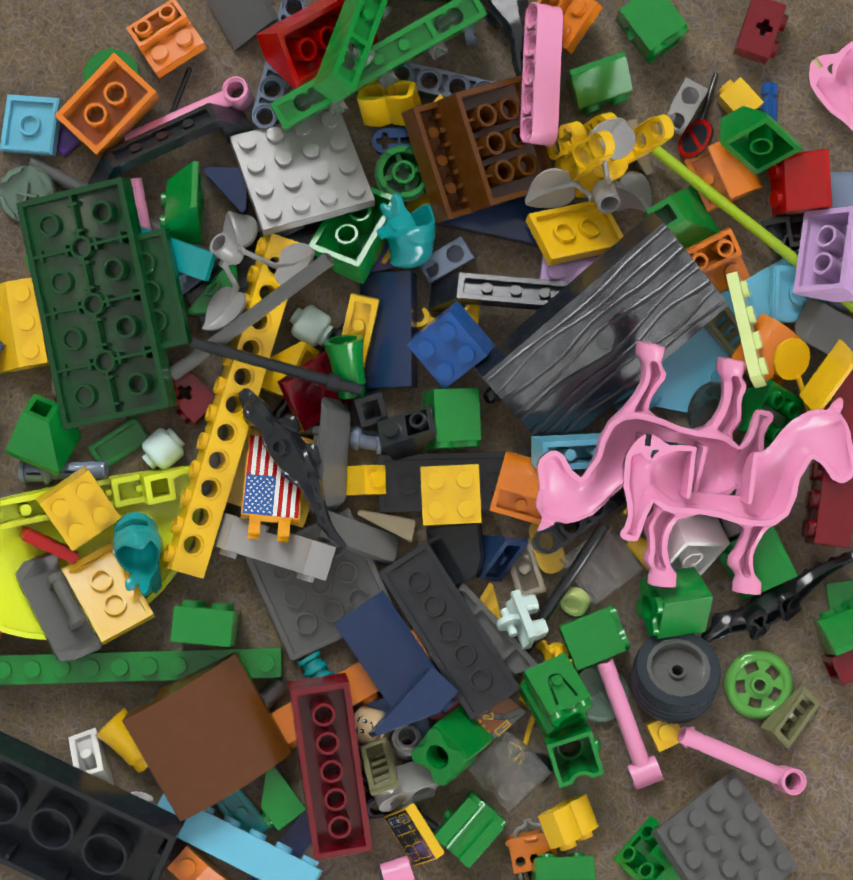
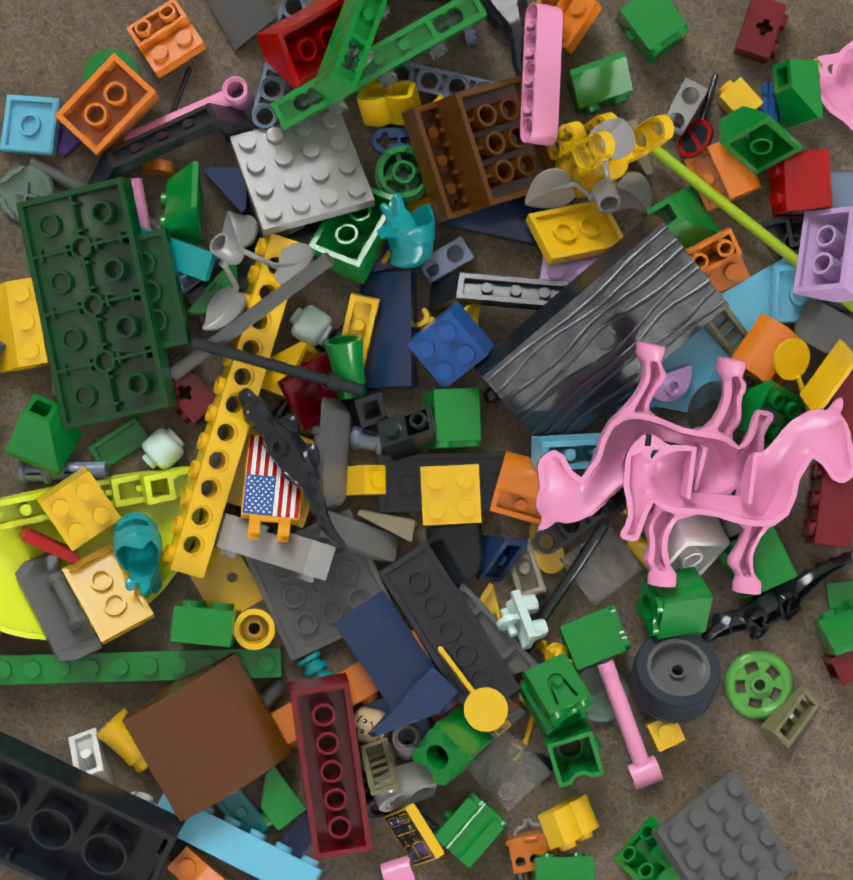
(159, 168): none -> orange tile
(217, 588): none -> yellow piece
(260, 639): none -> yellow plant
(484, 707): none -> yellow piece
(575, 601): yellowish green tile -> none
(674, 385): none -> lavender plate
(744, 761): bright pink piece -> none
(750, 340): yellowish green plate -> none
(797, 91): none -> green slope

